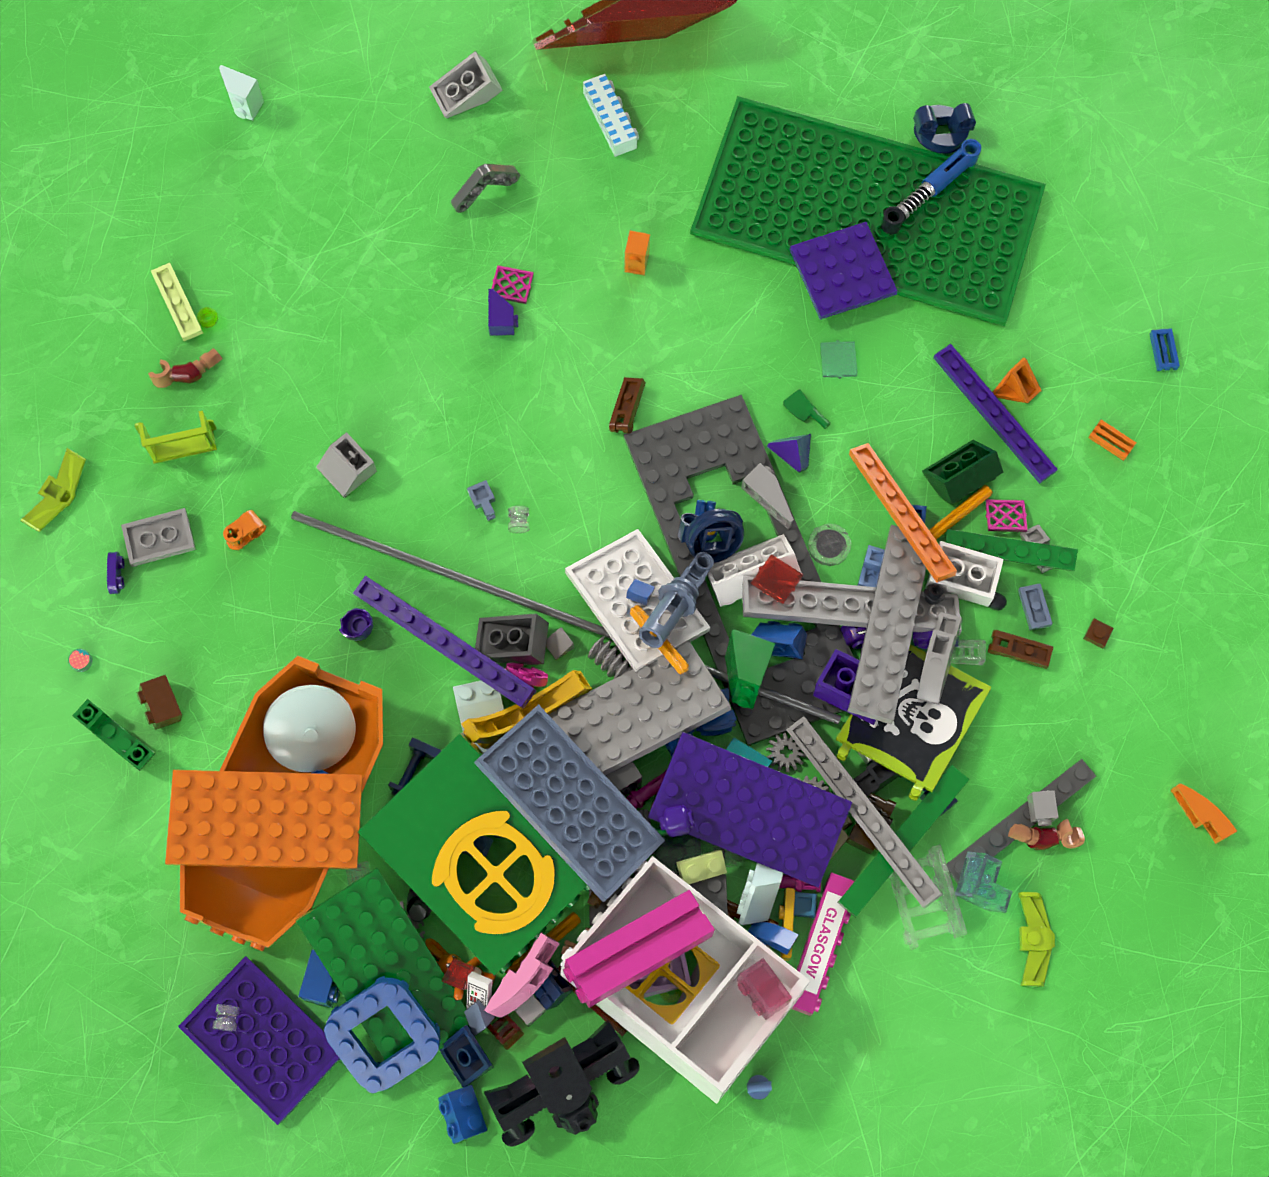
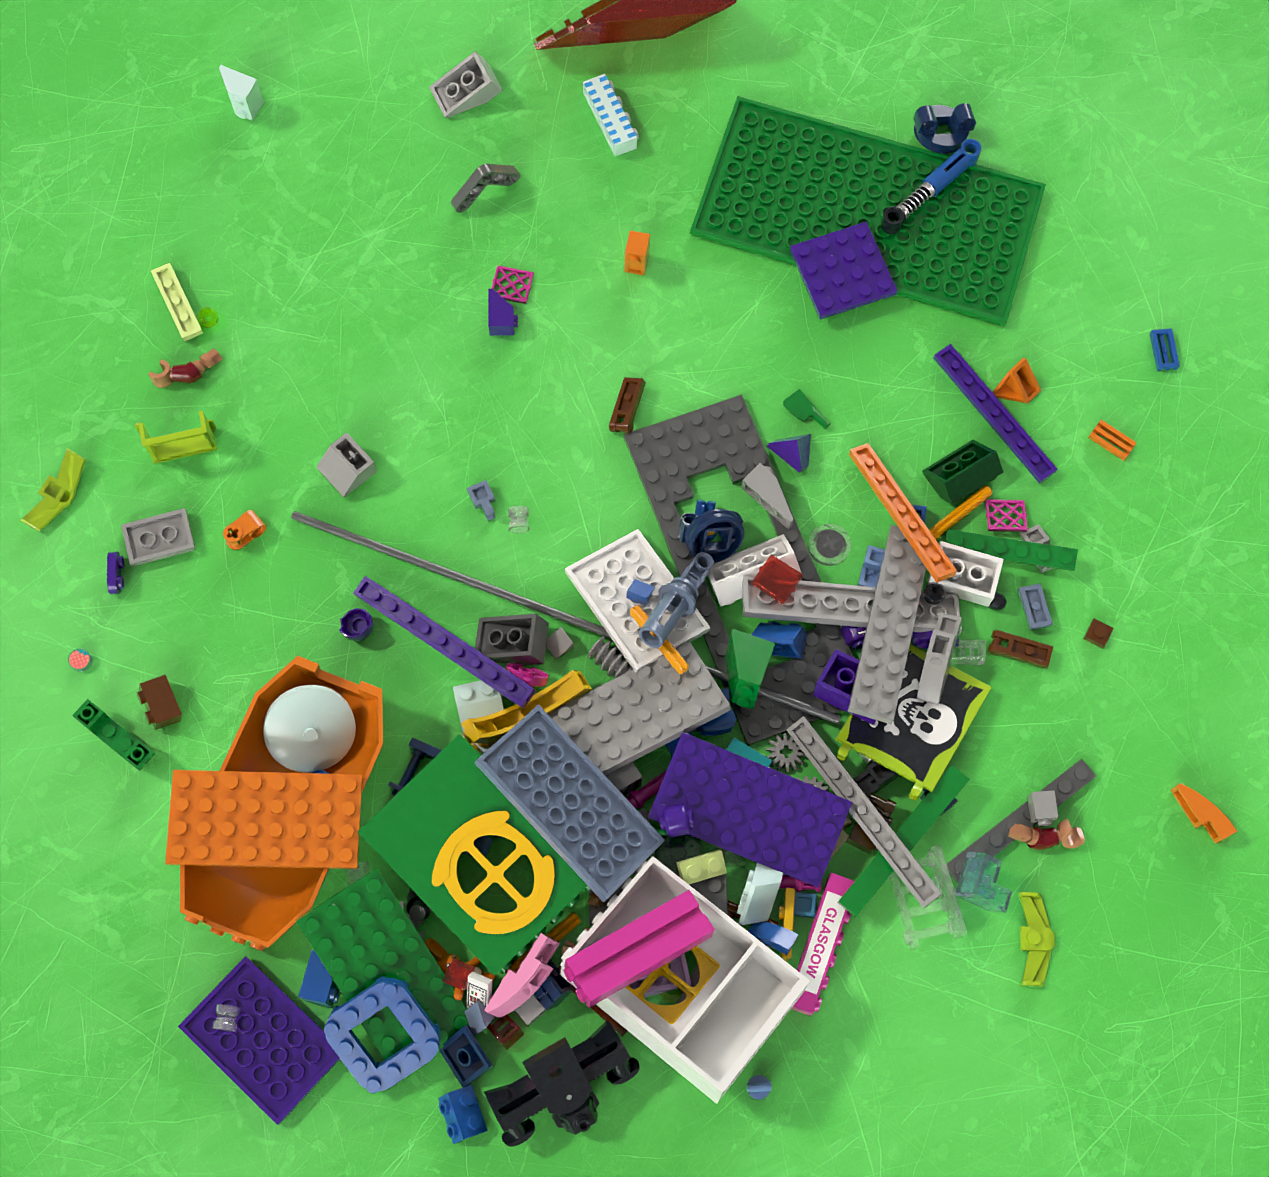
(763, 989): clear pink brick -> none
(838, 359): clear light blue piece -> none

